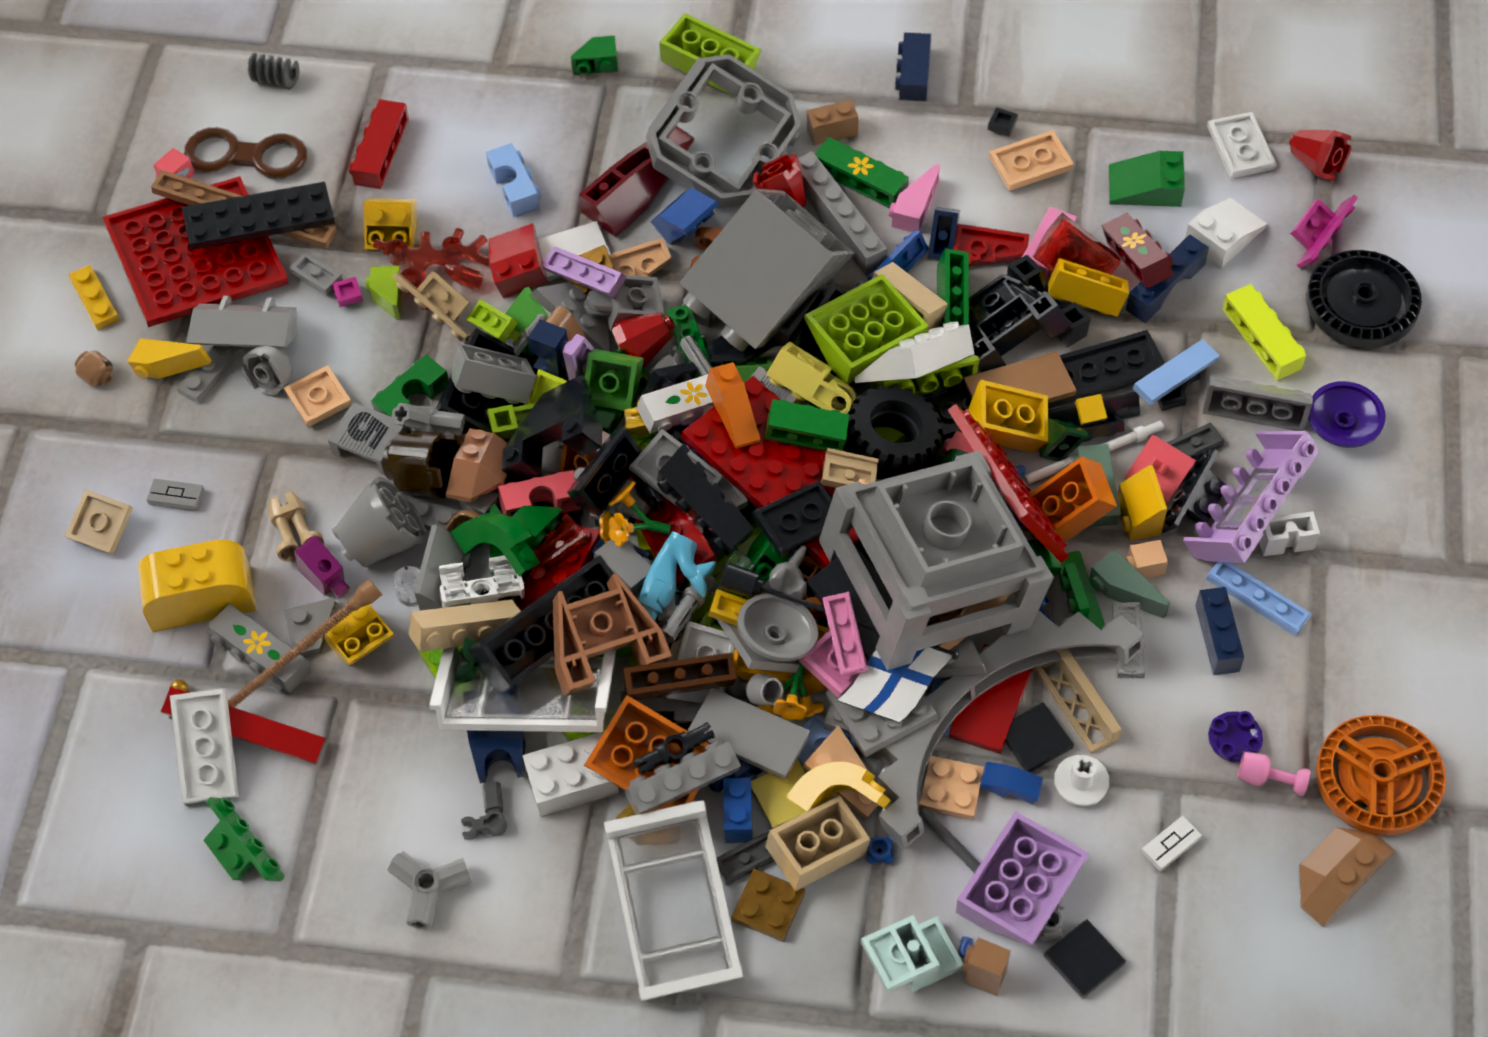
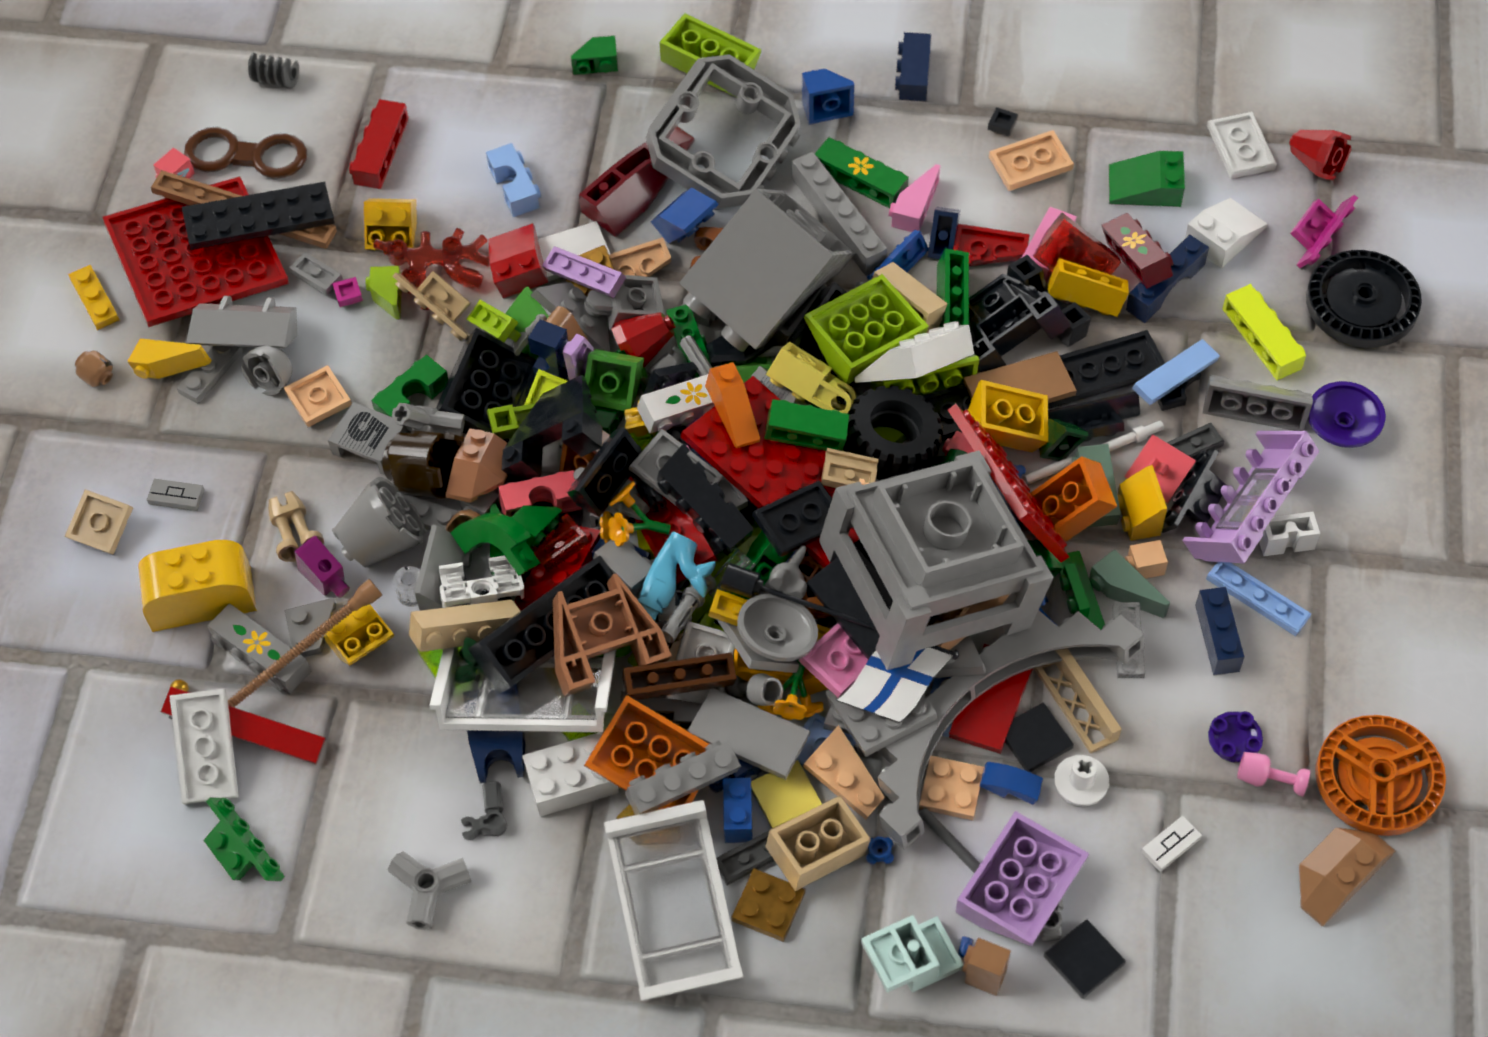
(492, 373): light grey slope -> none
(662, 756): black pin -> none
(783, 175): red cone -> none
(826, 96): none -> blue slope
(832, 121): medium nougat brick -> none
(832, 778): yellow arch -> none
(845, 634): bright pink tile -> none
(1090, 409): yellow tile -> none

